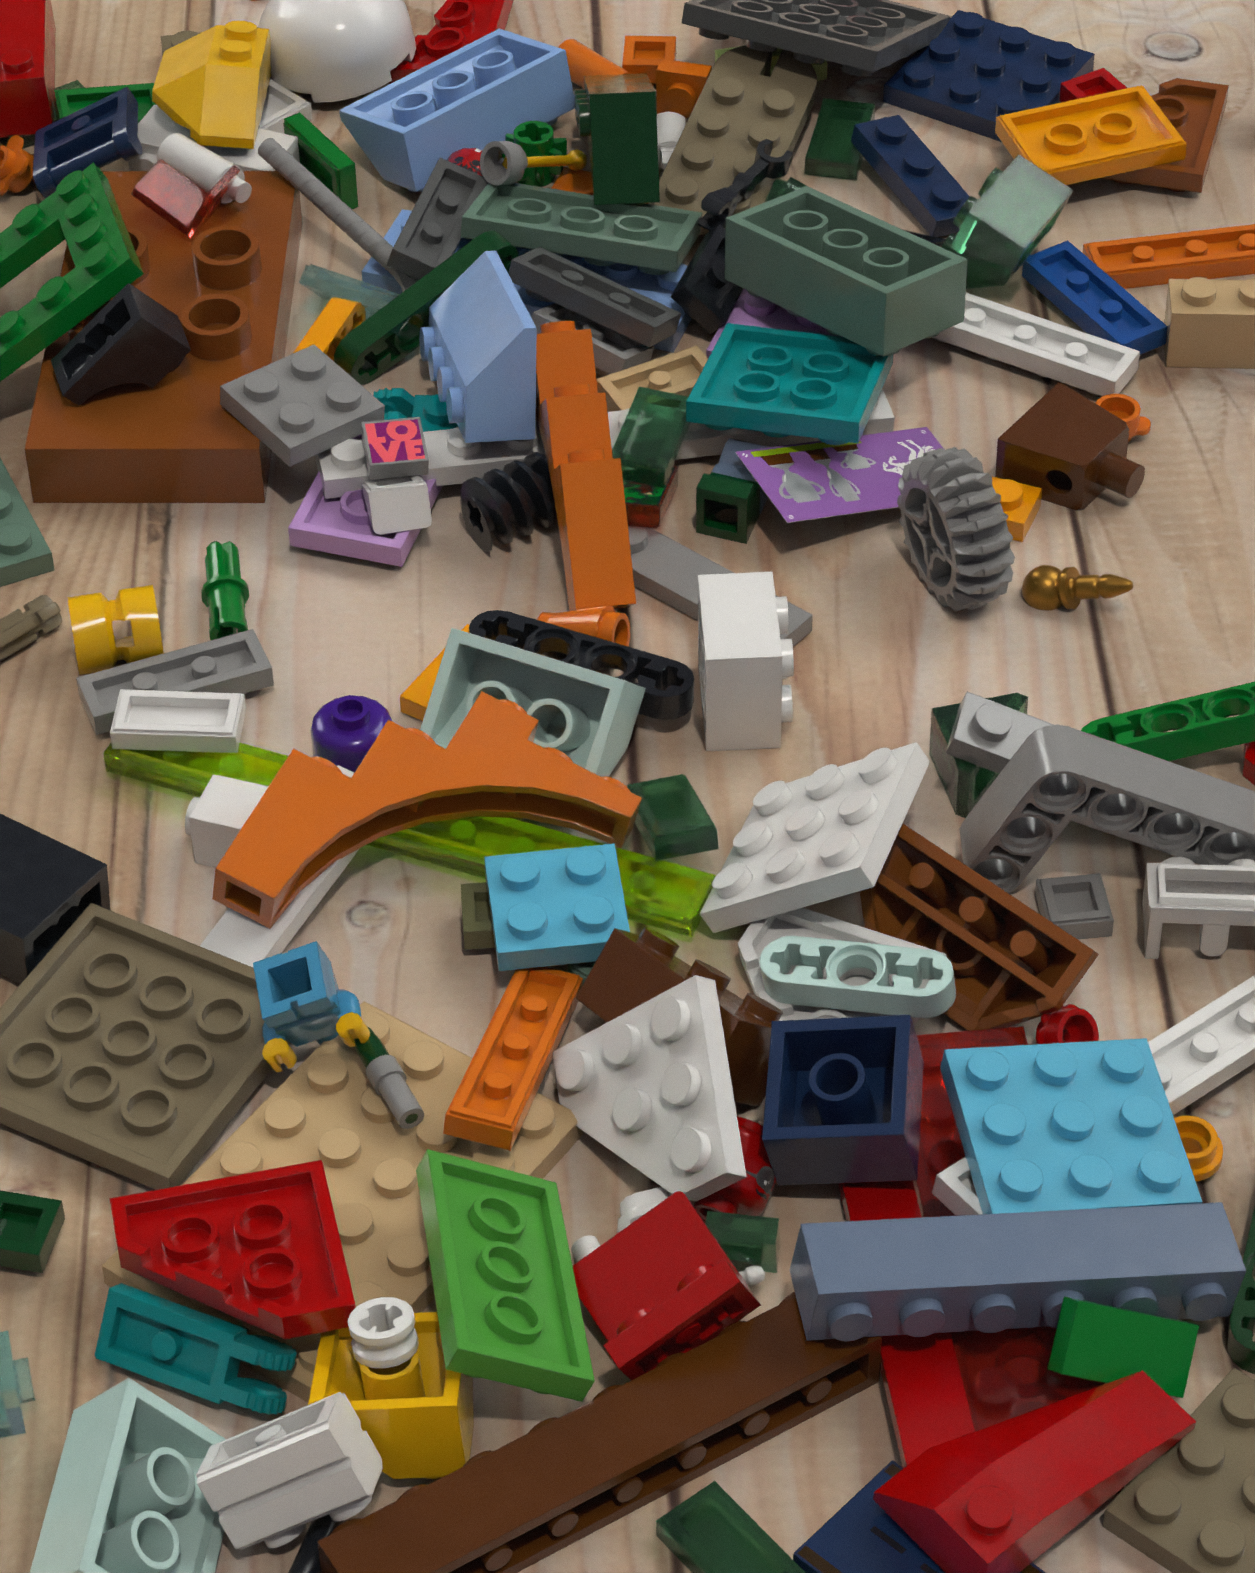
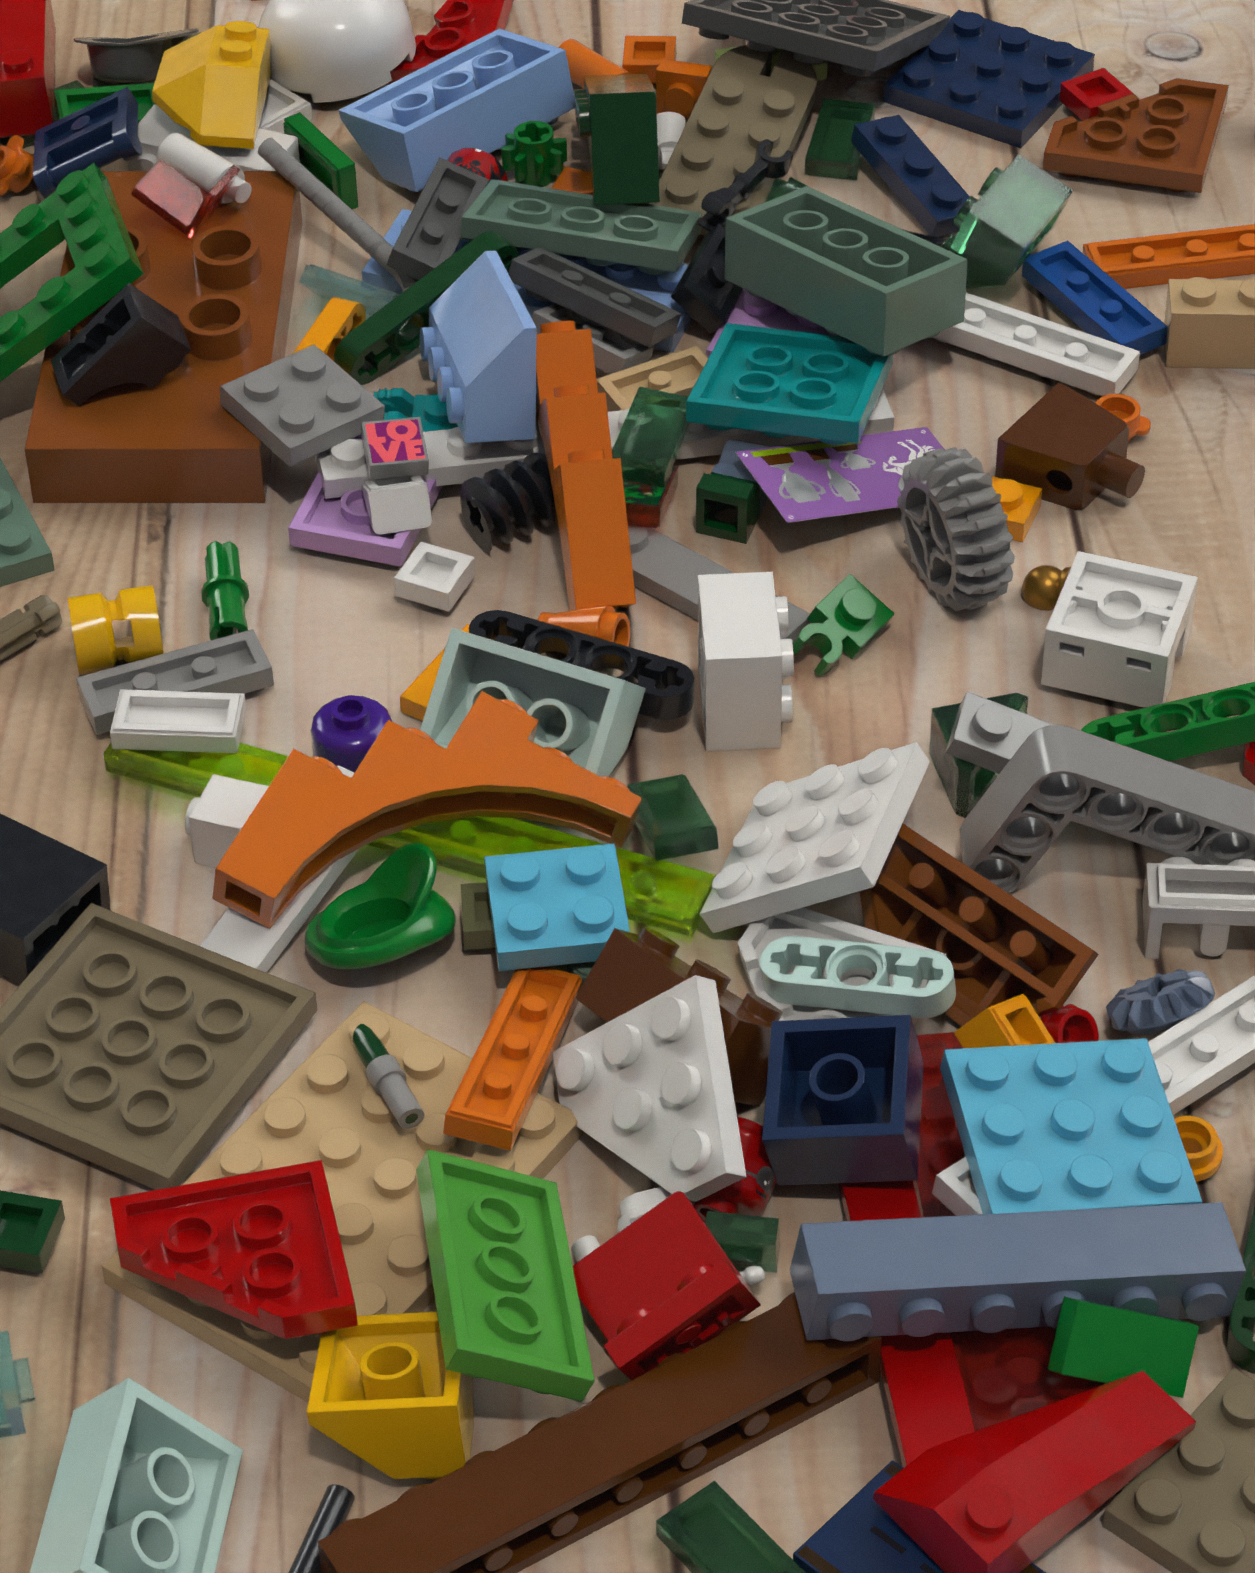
(128, 59): none -> dark grey piece
(190, 1350): teal hinge -> none
(291, 1473): white brick -> none
(304, 1004): dark azure piece -> none
(383, 1332): white bush -> none
(384, 915): none -> green piece
(434, 576): none -> white plate
(511, 168): light grey hinge -> none
(843, 622): none -> green plate
(1005, 1024): none -> light orange slope
(1076, 905): light grey tile -> none
(1093, 135): light orange tile -> none
(1118, 630): none -> white piece
(1160, 1001): none -> sand blue gear

